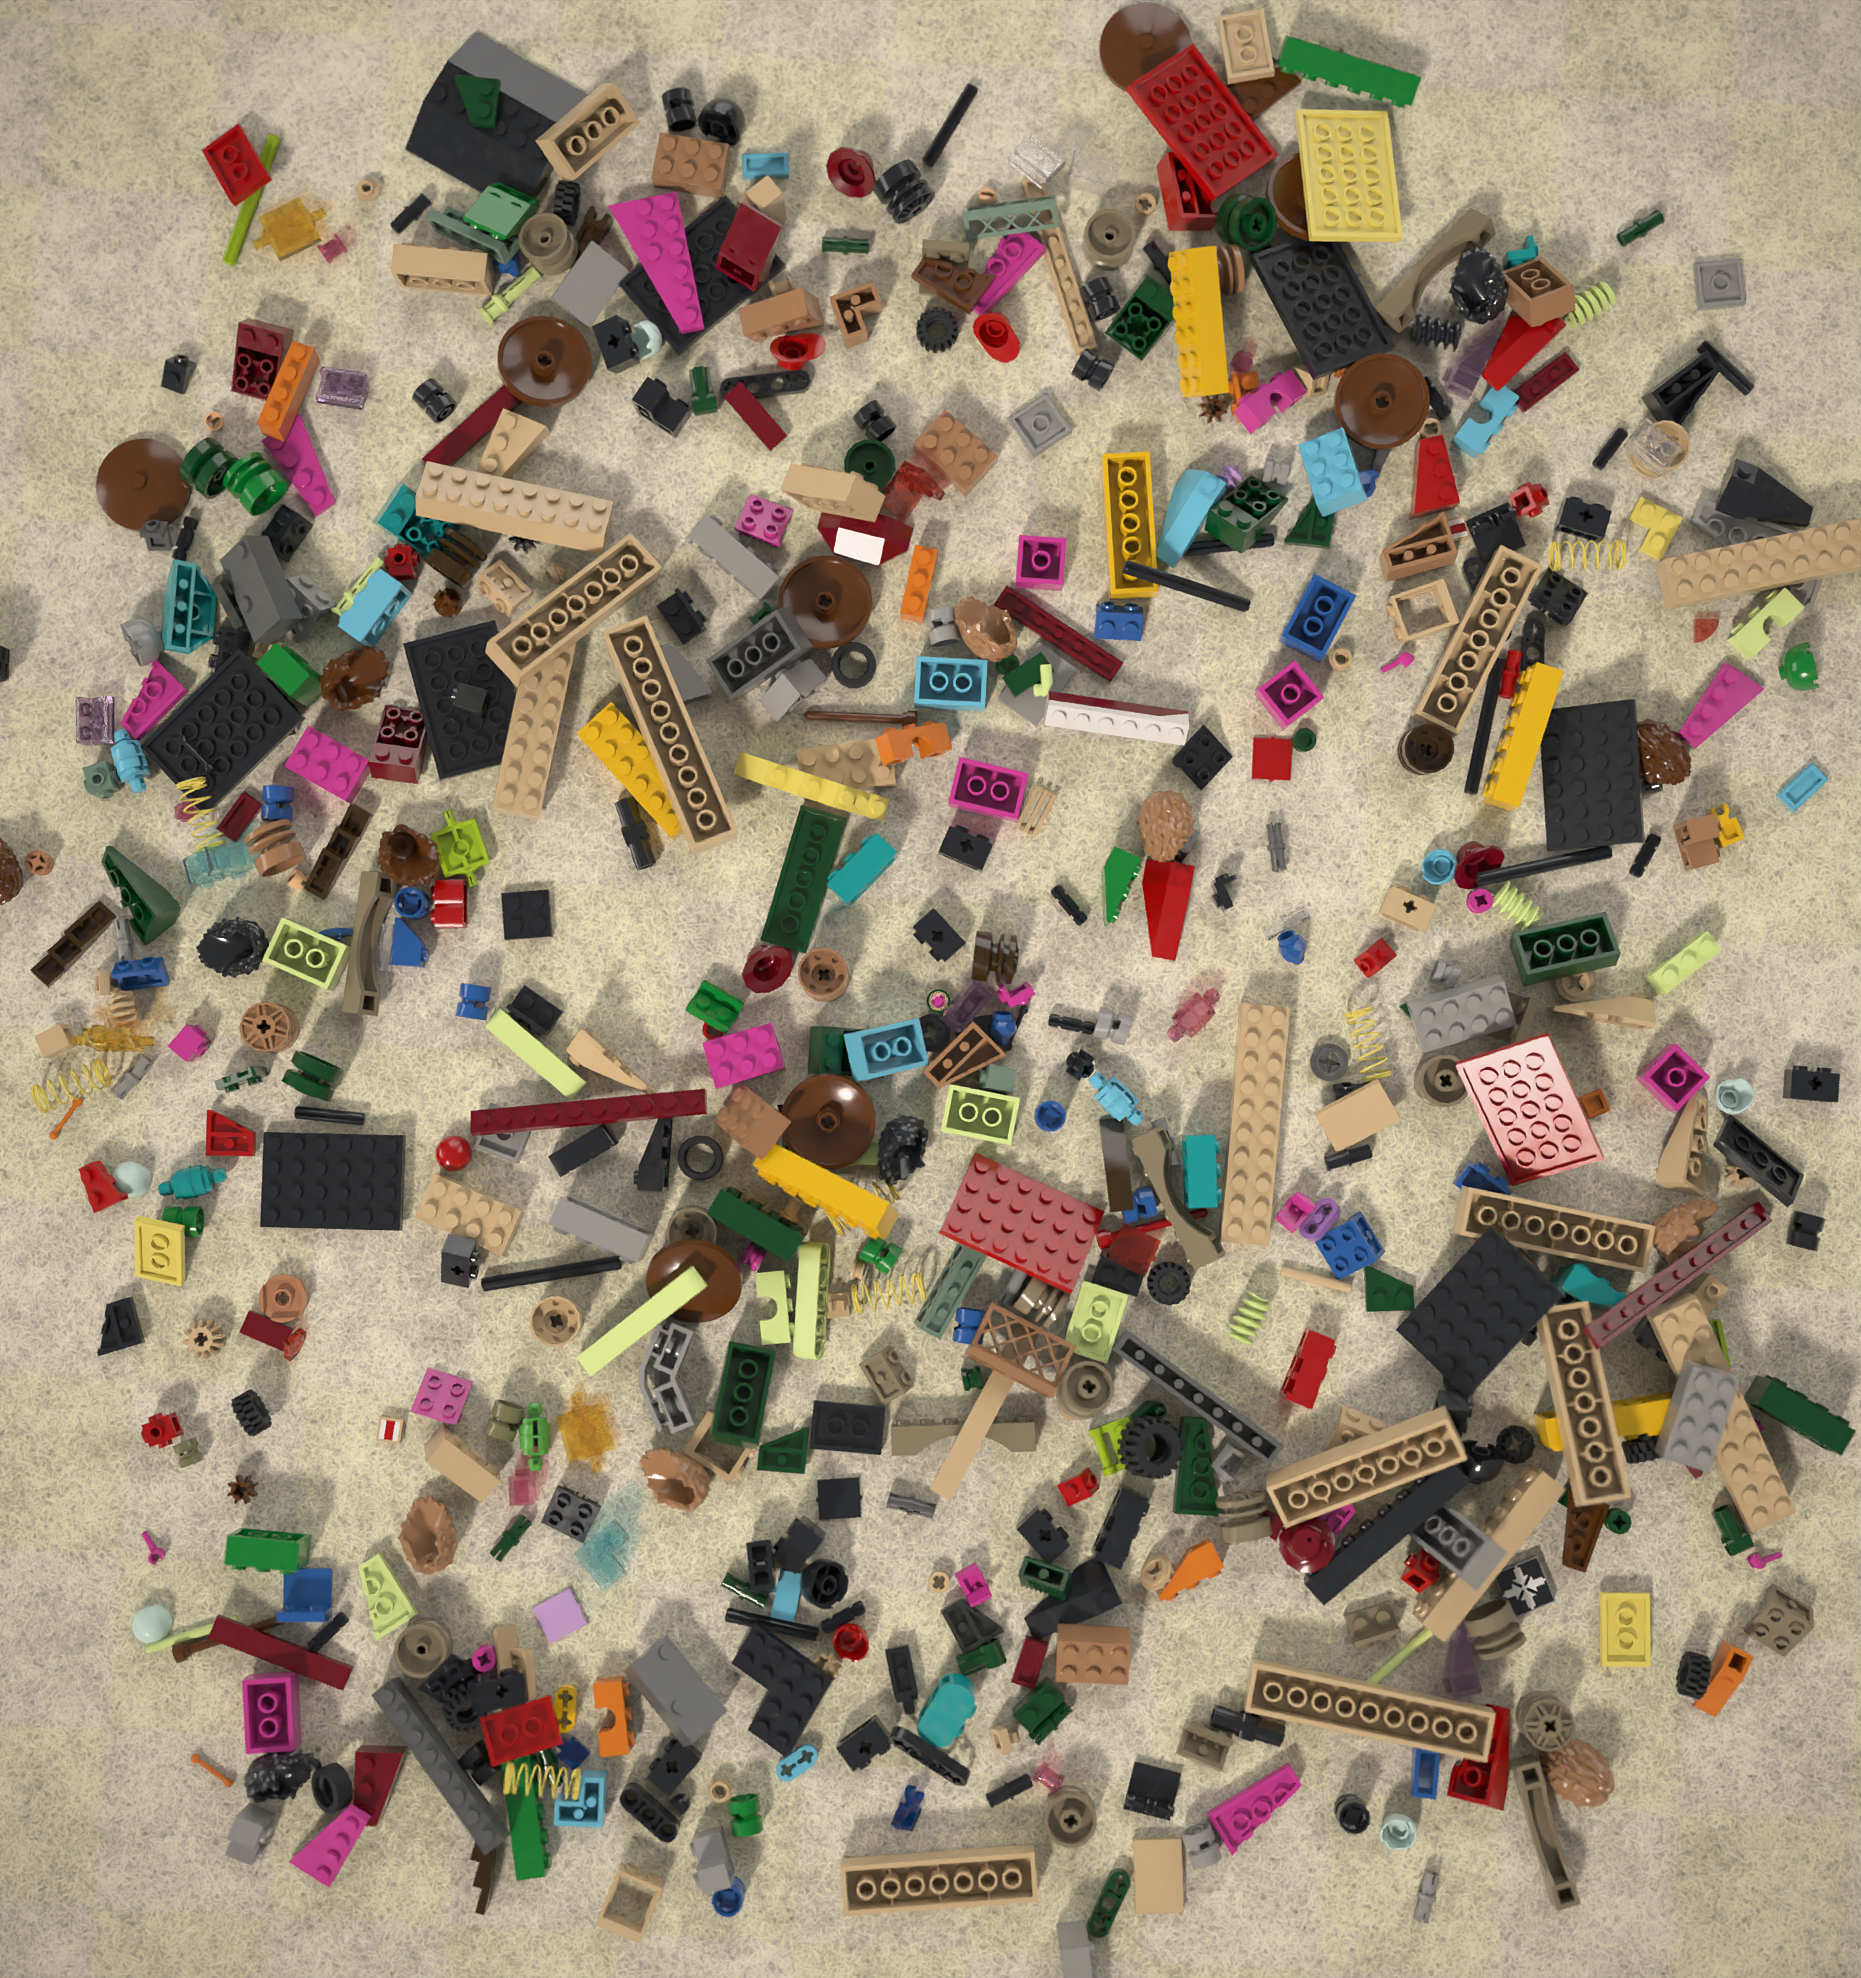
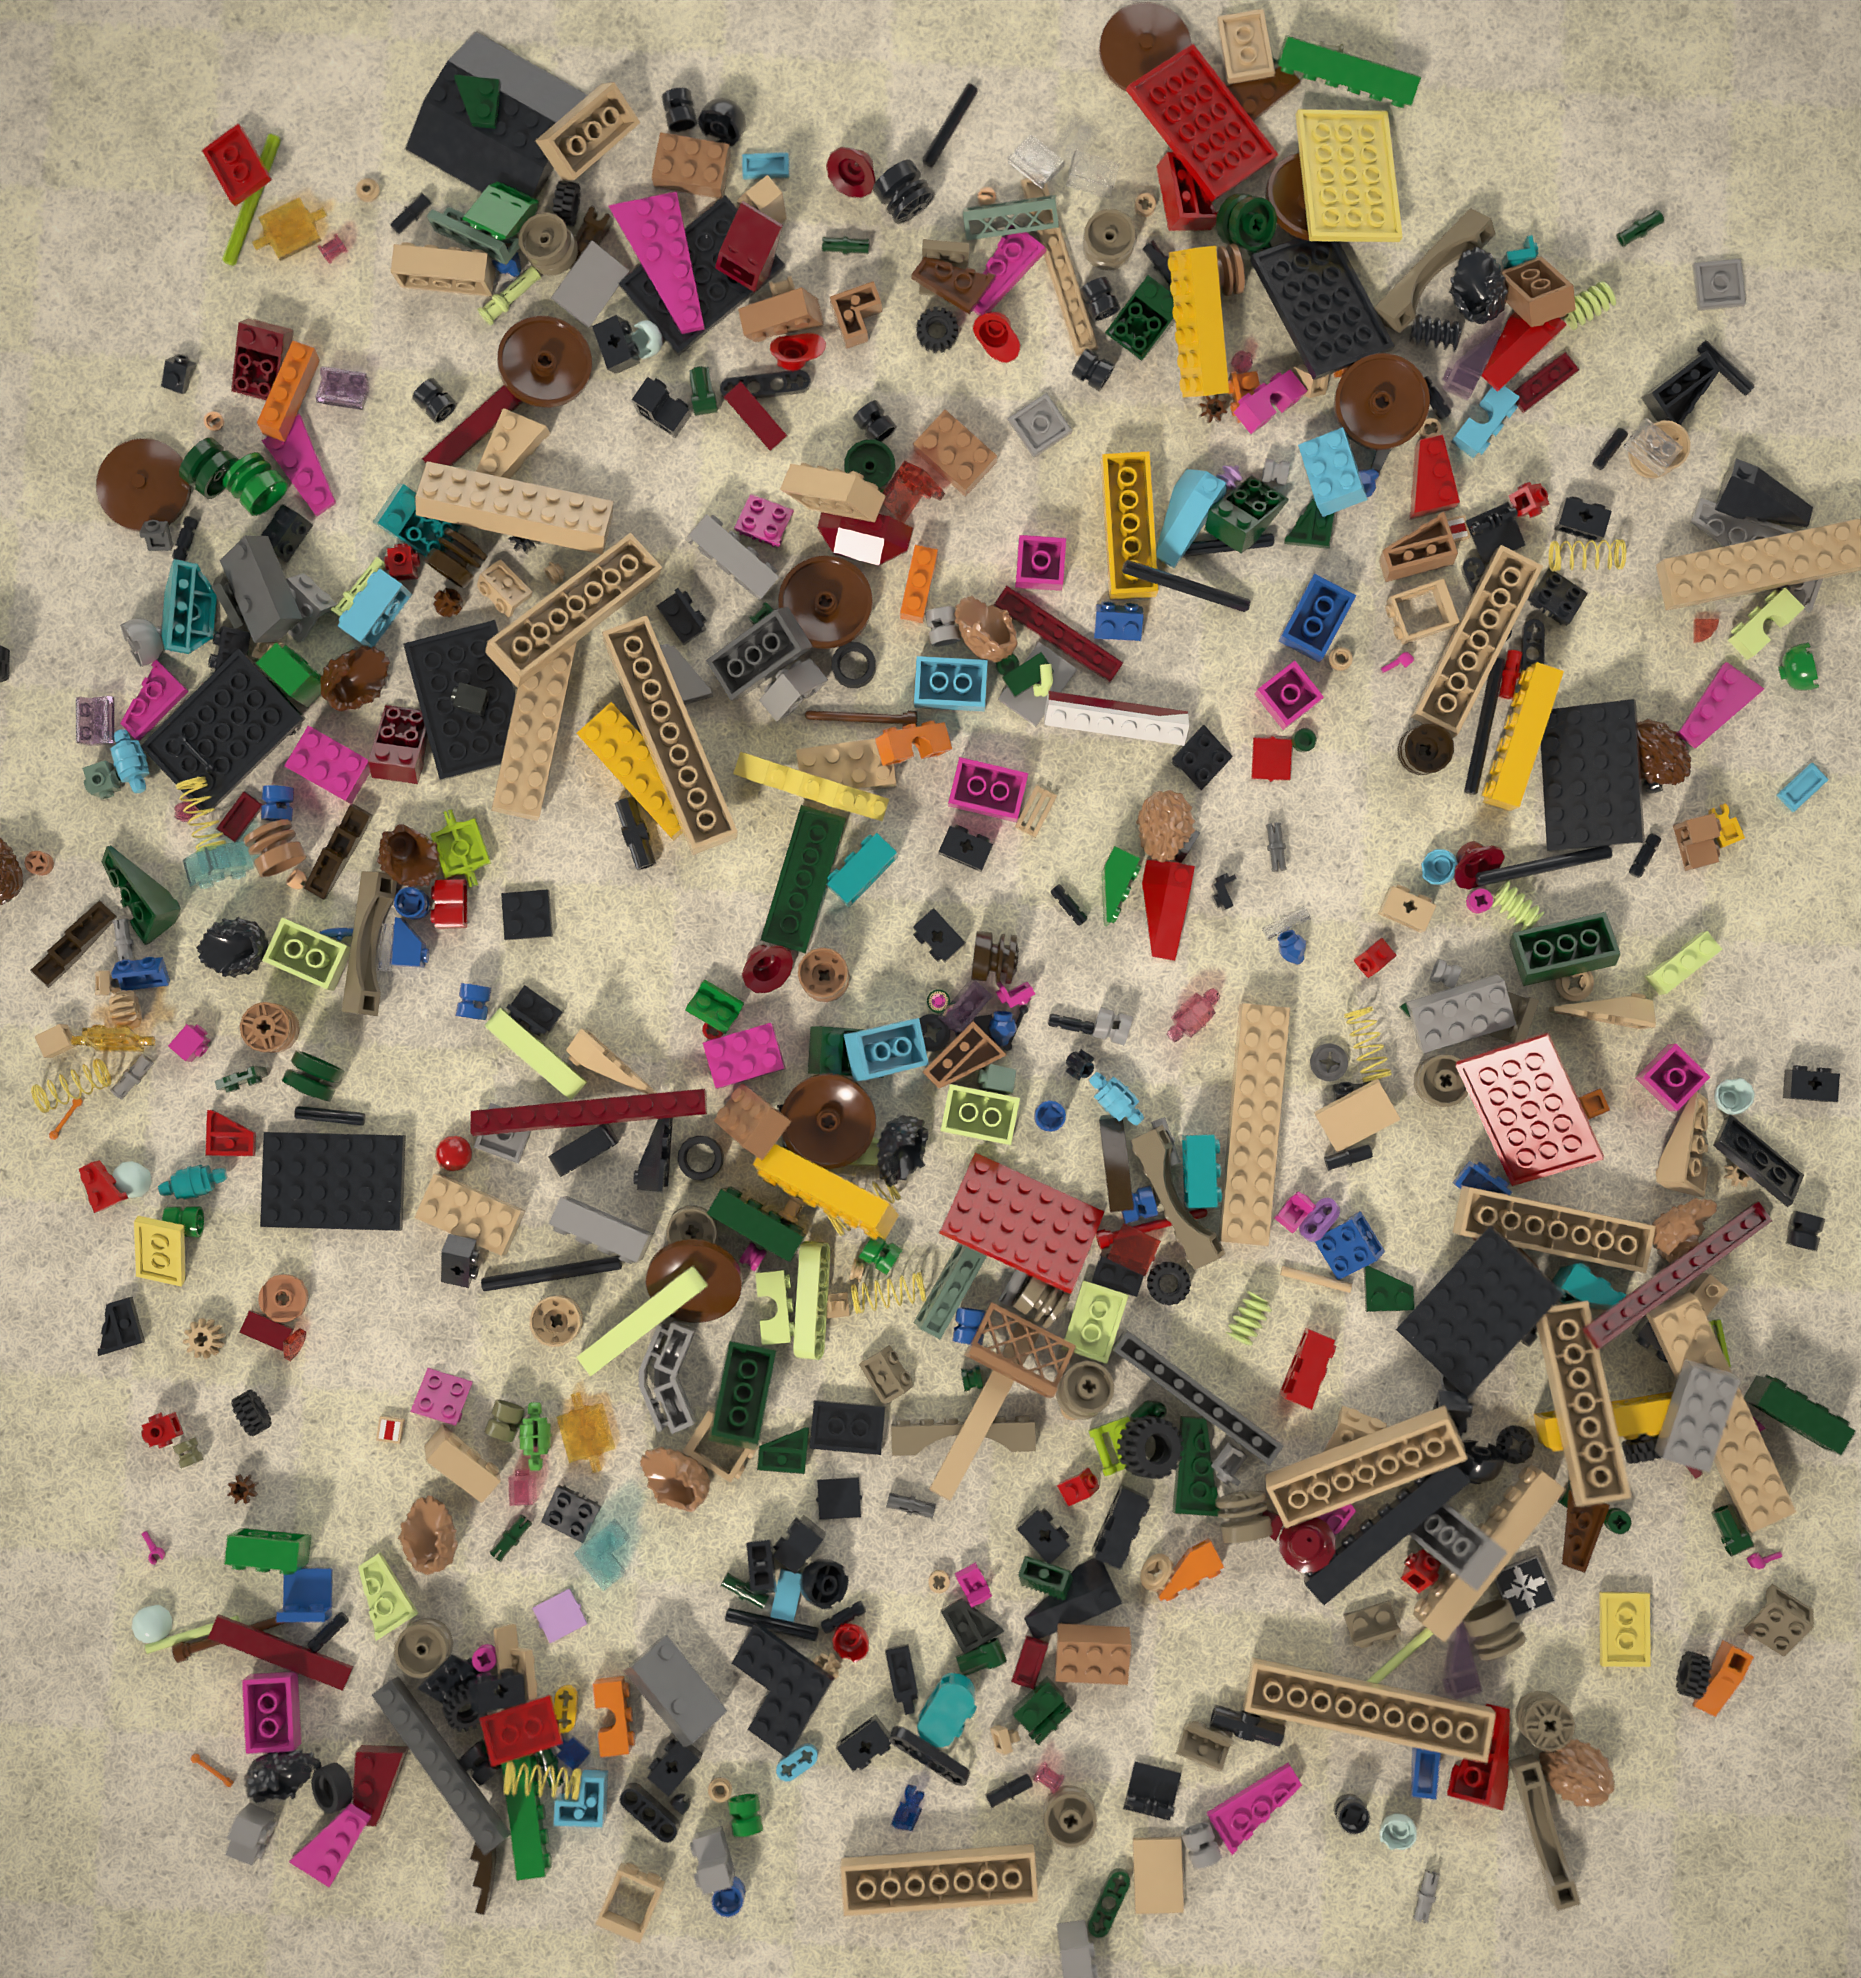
(1661, 526): light yellow plate -> none

